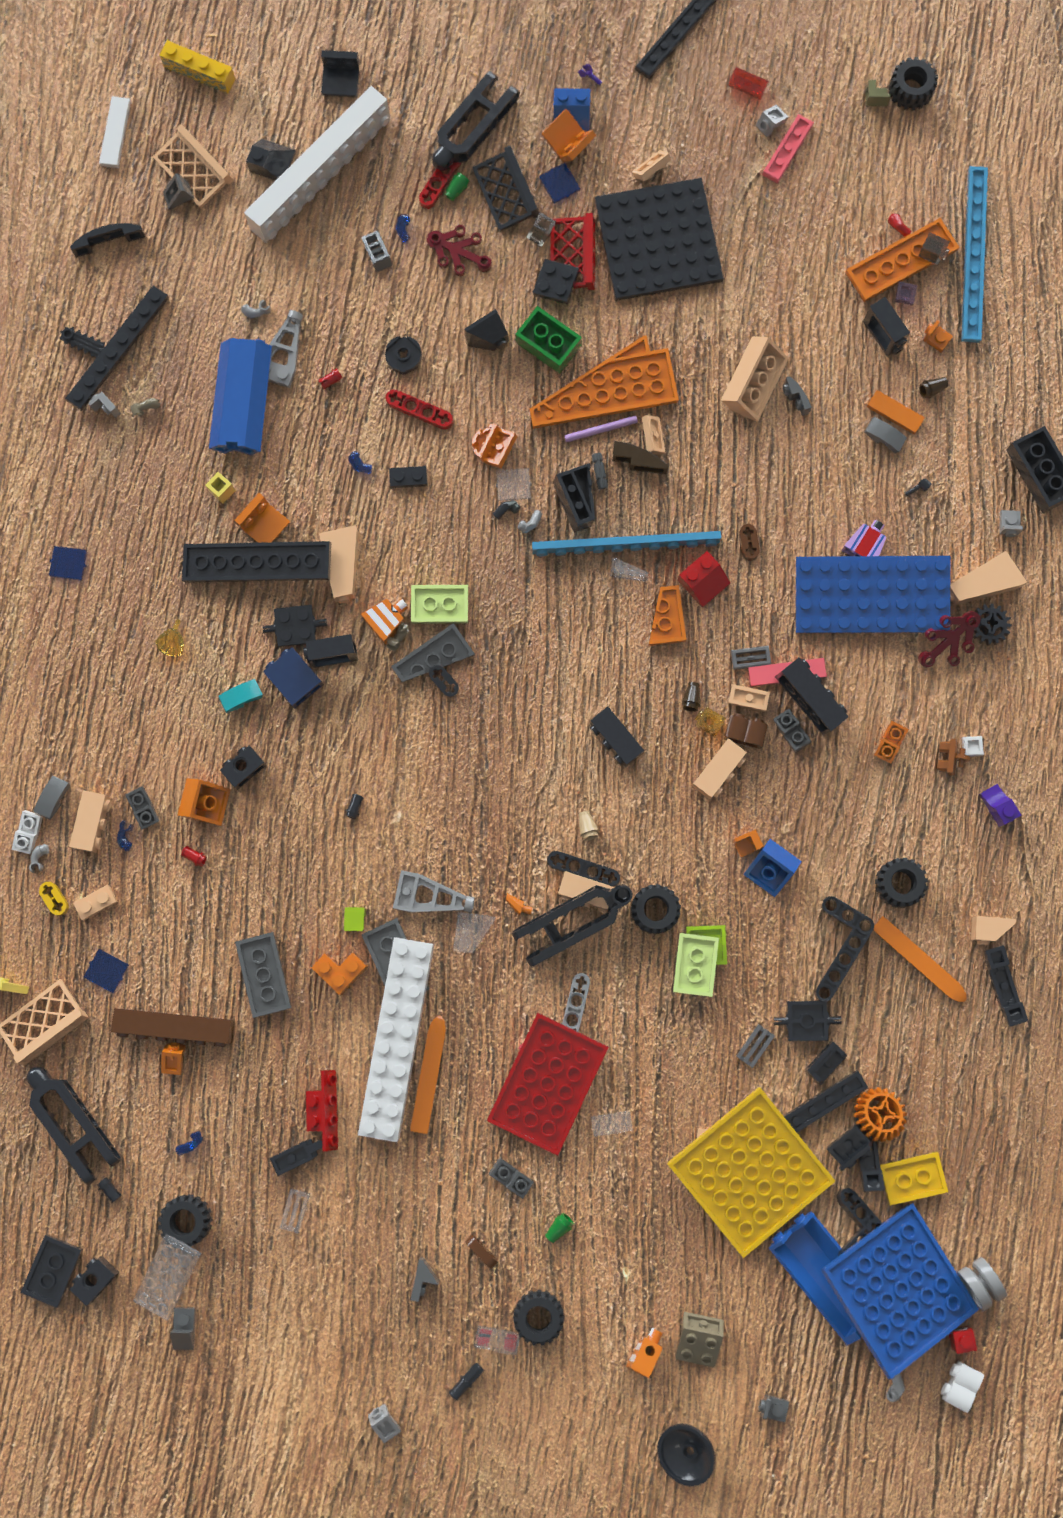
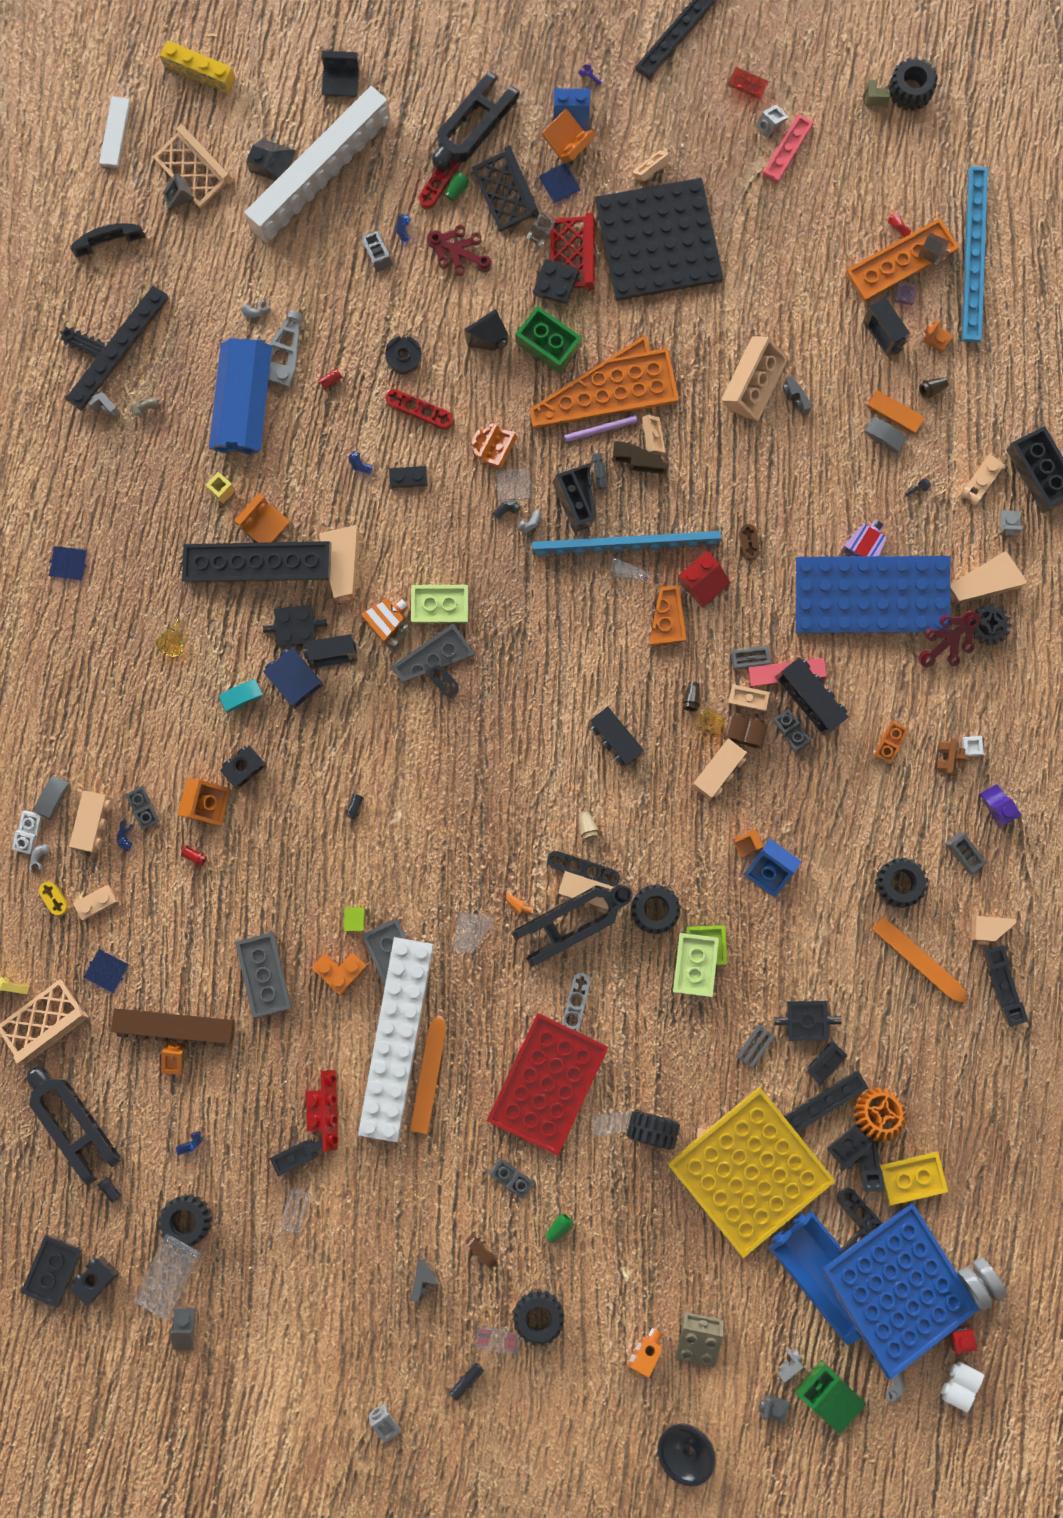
(407, 890): light grey plate -> none
(653, 1130): none -> black tyre
(790, 1368): none -> light grey bracket
(830, 1397): none -> green slope
(846, 948): black beam -> none
(951, 845): none -> dark grey slope
(982, 479): none -> light nougat plate

